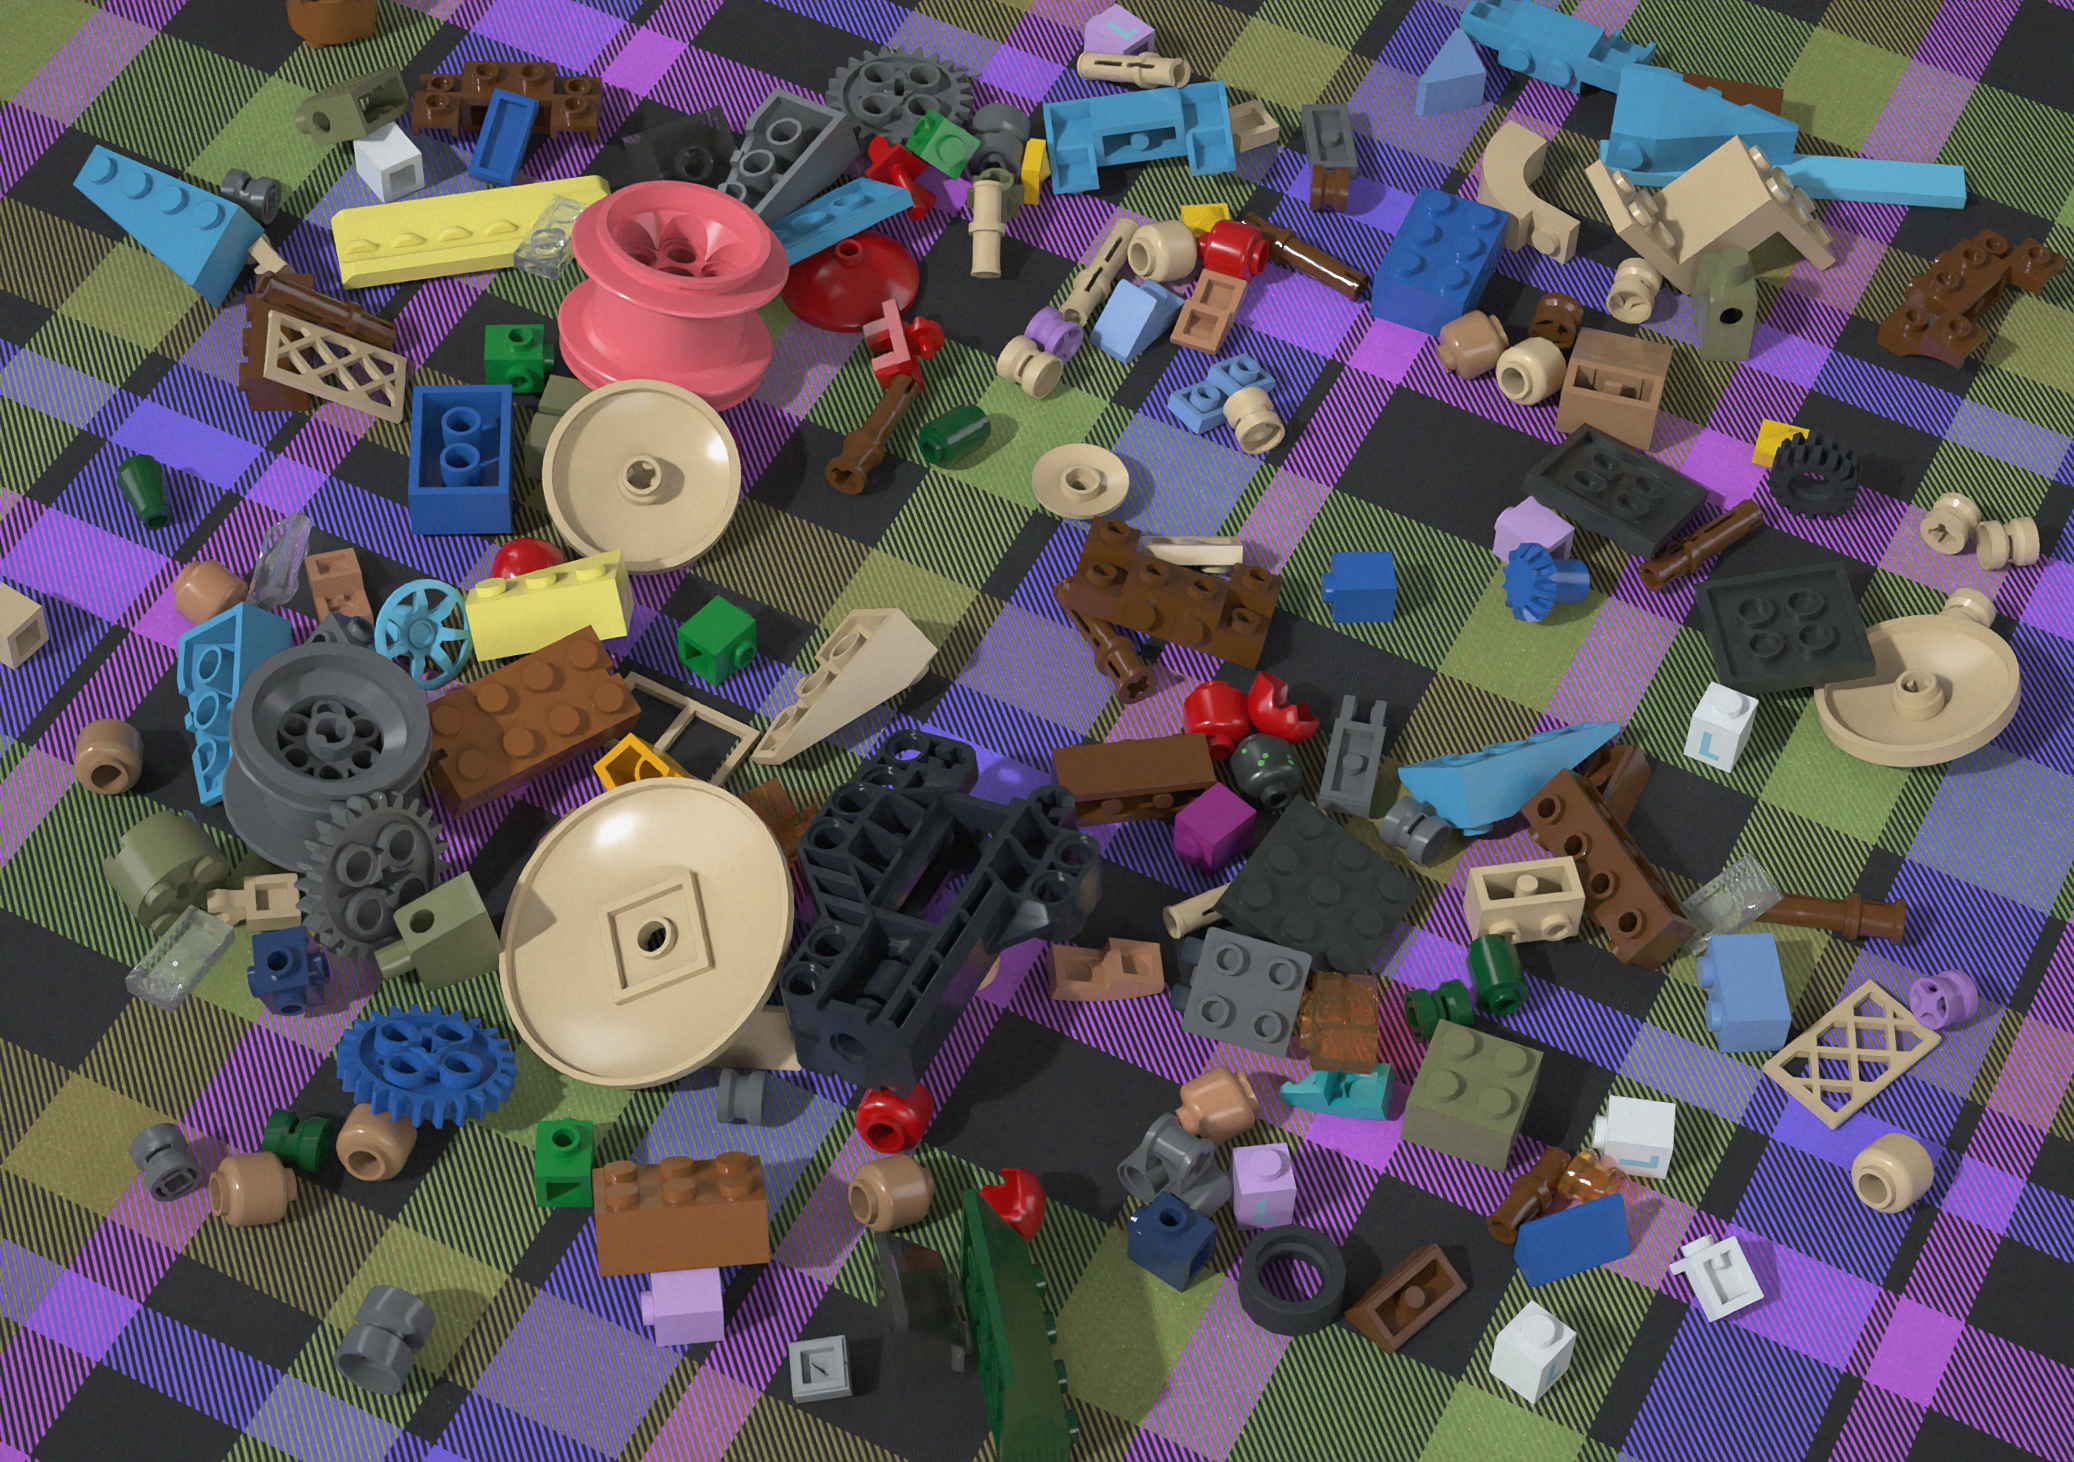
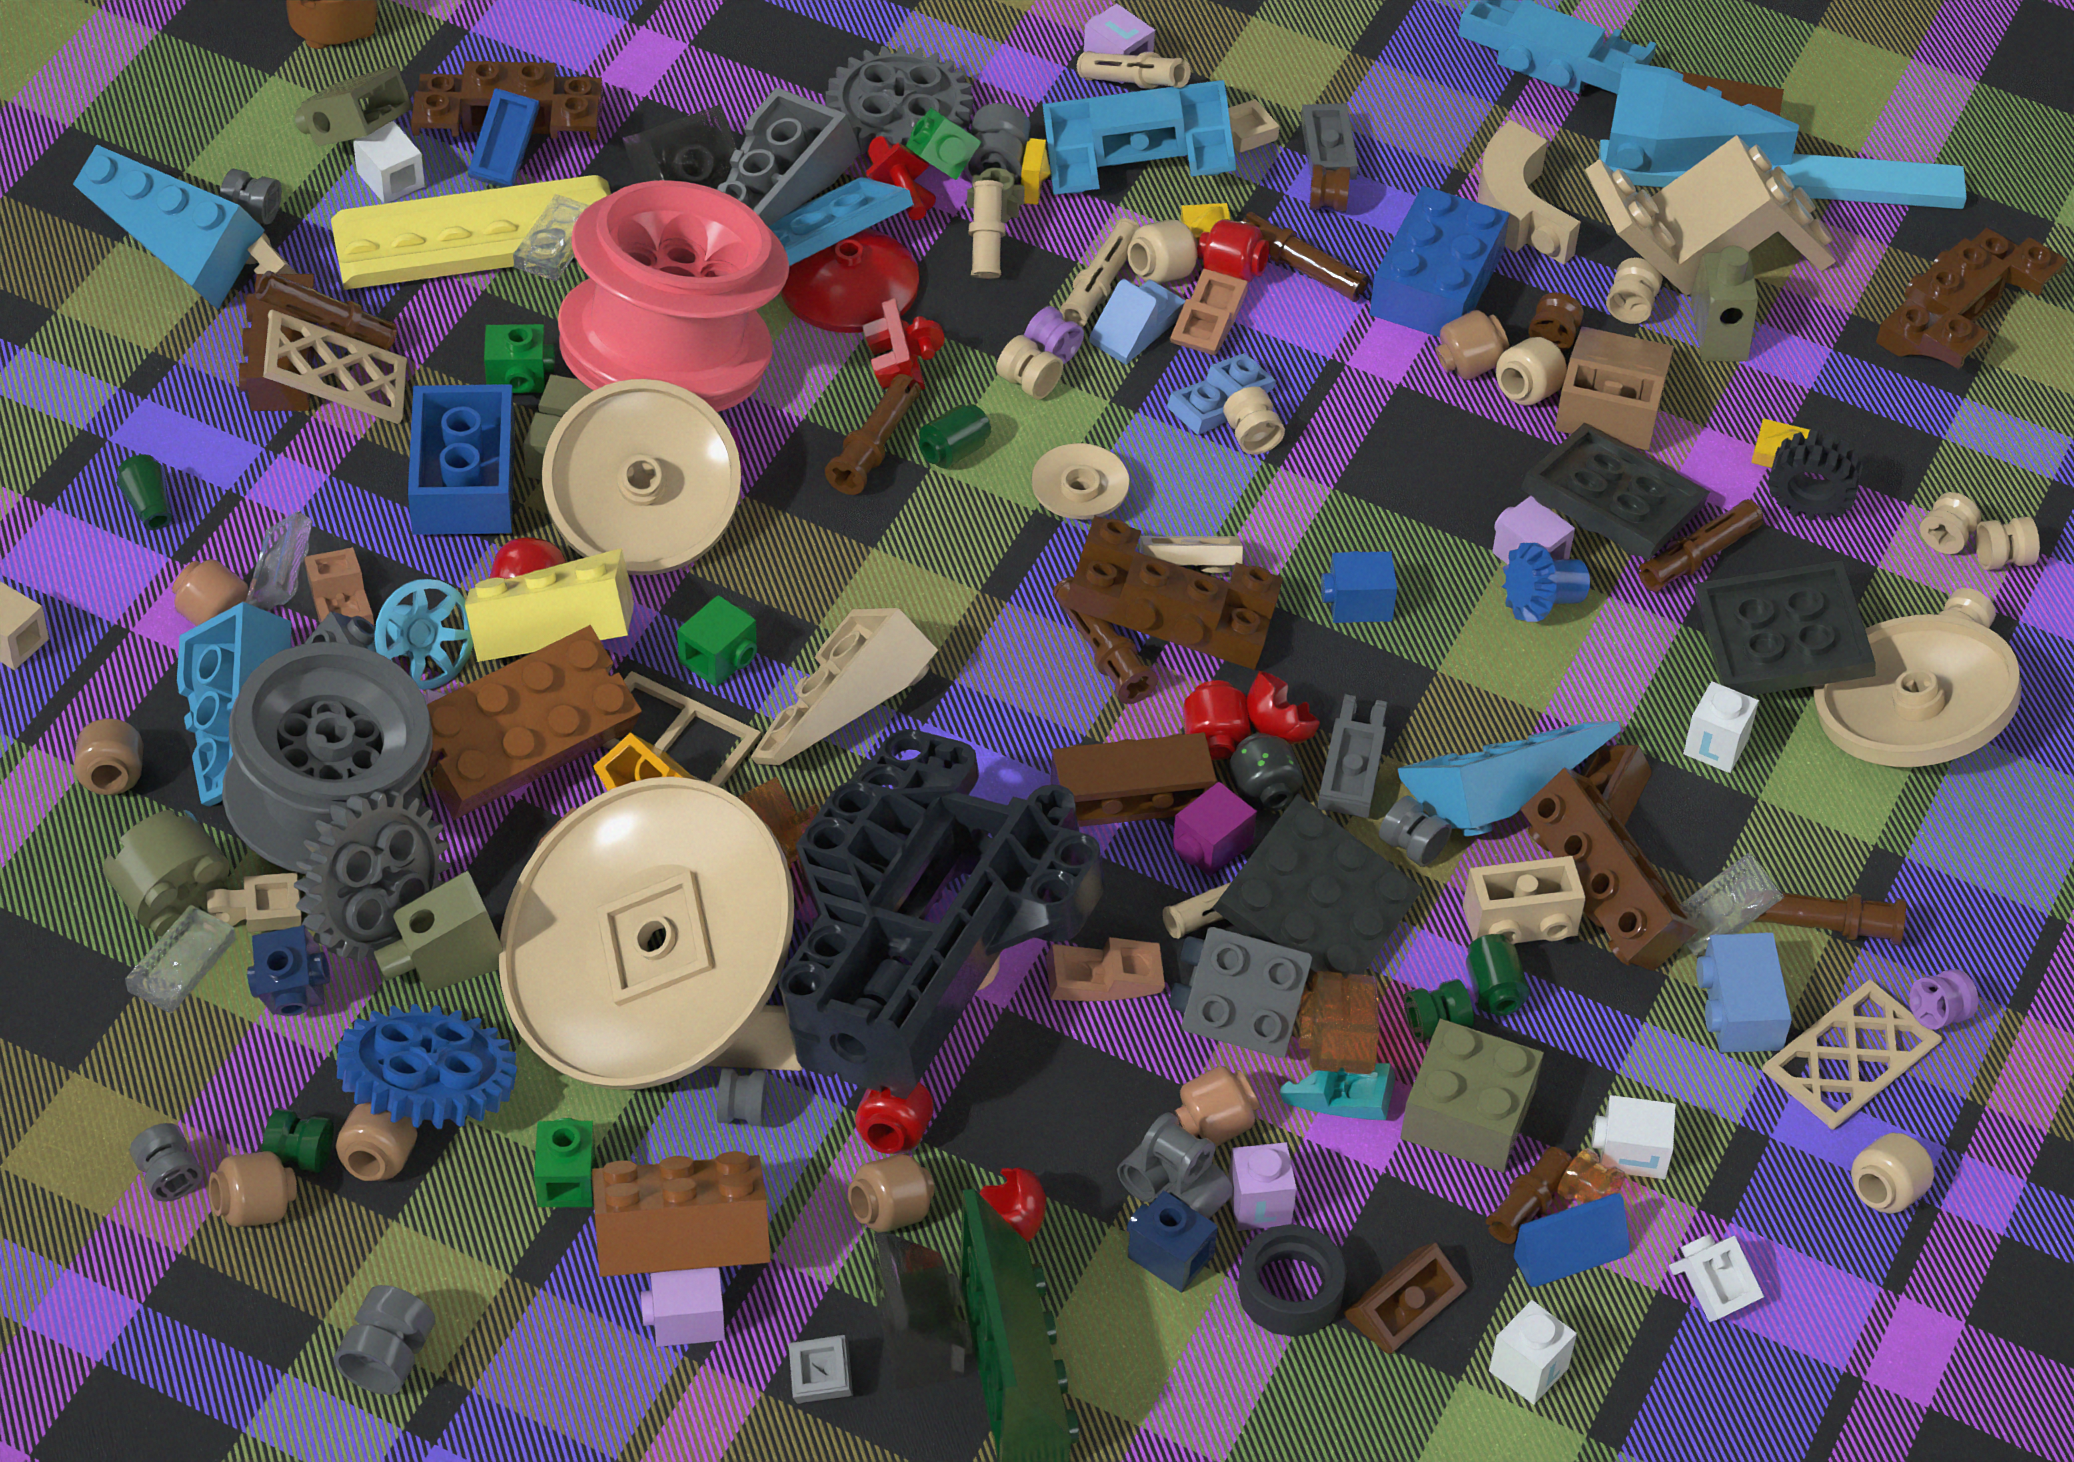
(1452, 79): medium blue slope -> none

